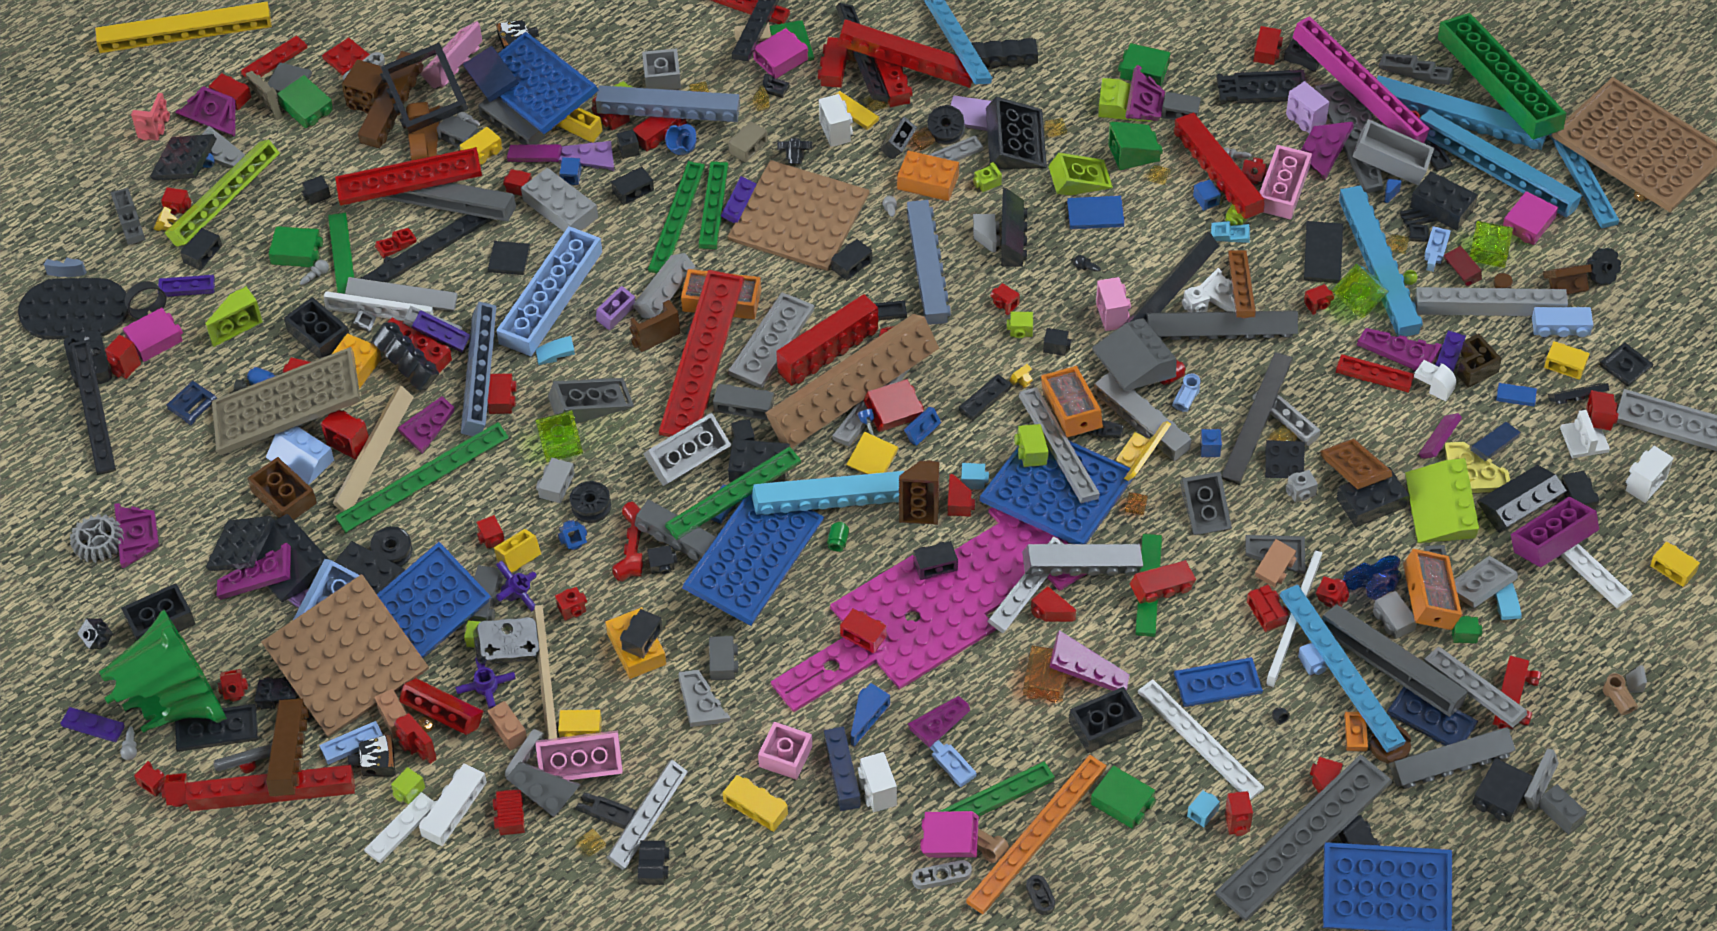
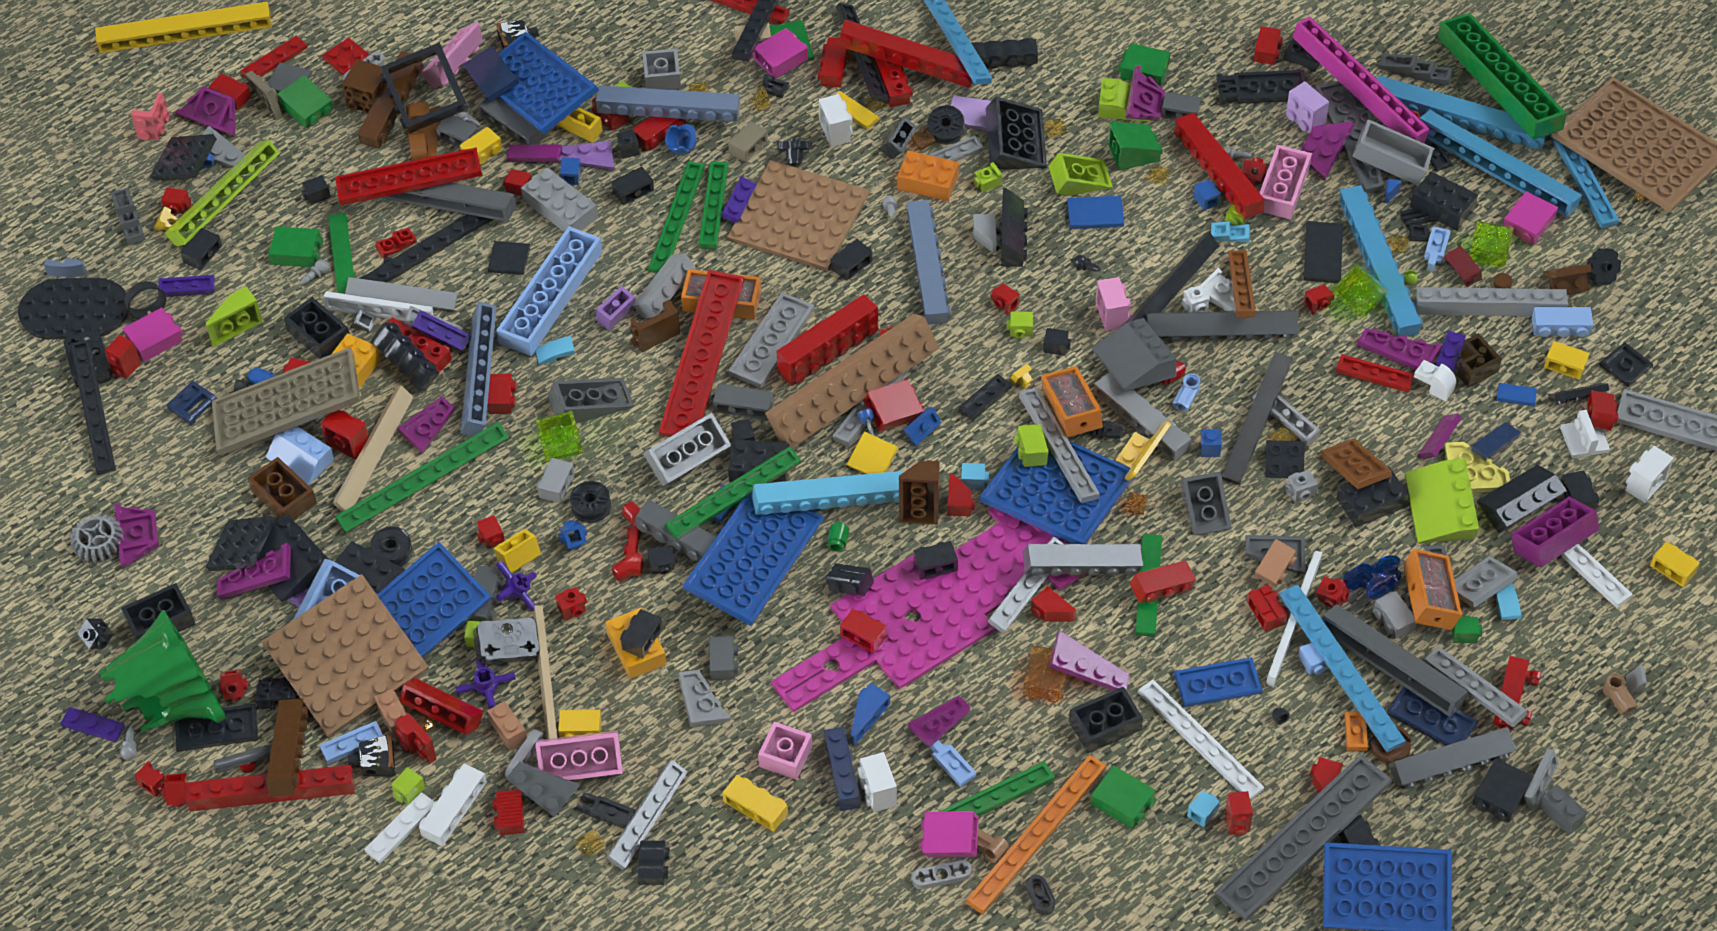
(849, 579): none -> black brick
(891, 310): black tile -> none

